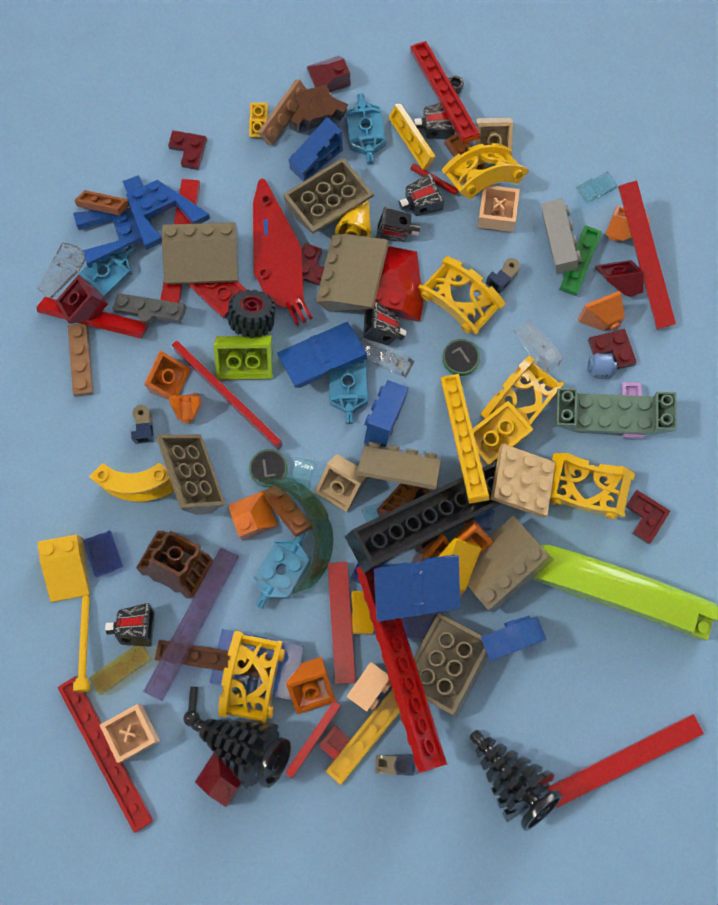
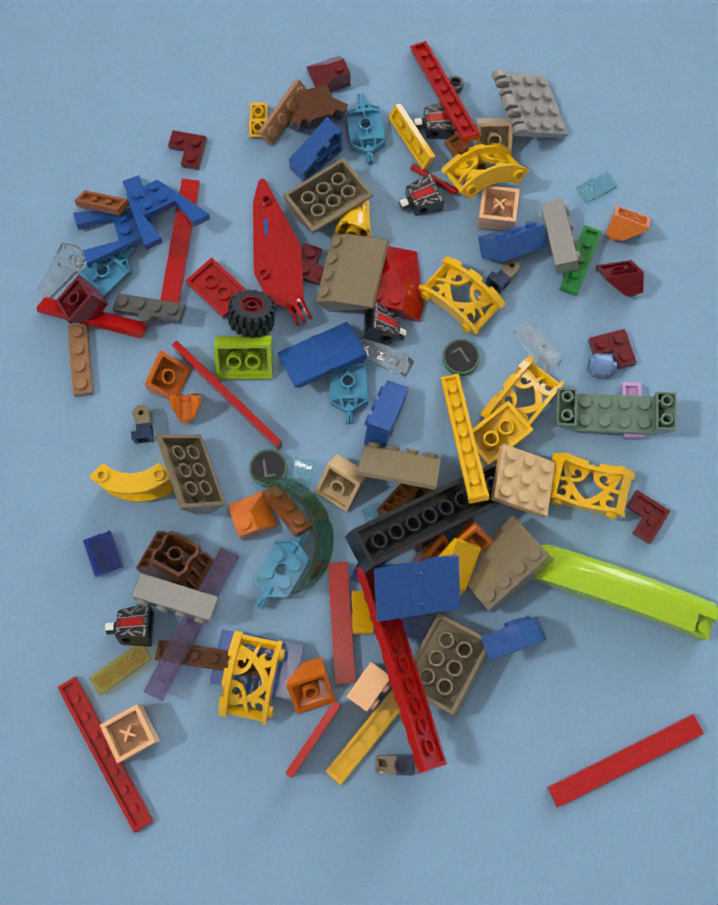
(64, 567): yellow slope -> none
(82, 683): yellow piece -> none
(176, 599): none -> light grey brick
(192, 715): black bar -> none
(200, 253): dark tan slope -> none
(218, 781): dark red slope -> none
(247, 749): black plant -> none
(334, 742): red panel -> none
(396, 225): black torso -> none
(486, 519): blue tile -> none
(512, 242): none -> blue wedge
(521, 789): black plant -> none
(530, 104): none -> light grey hinge
(604, 312): orange slope -> none
(646, 254): red tile -> none

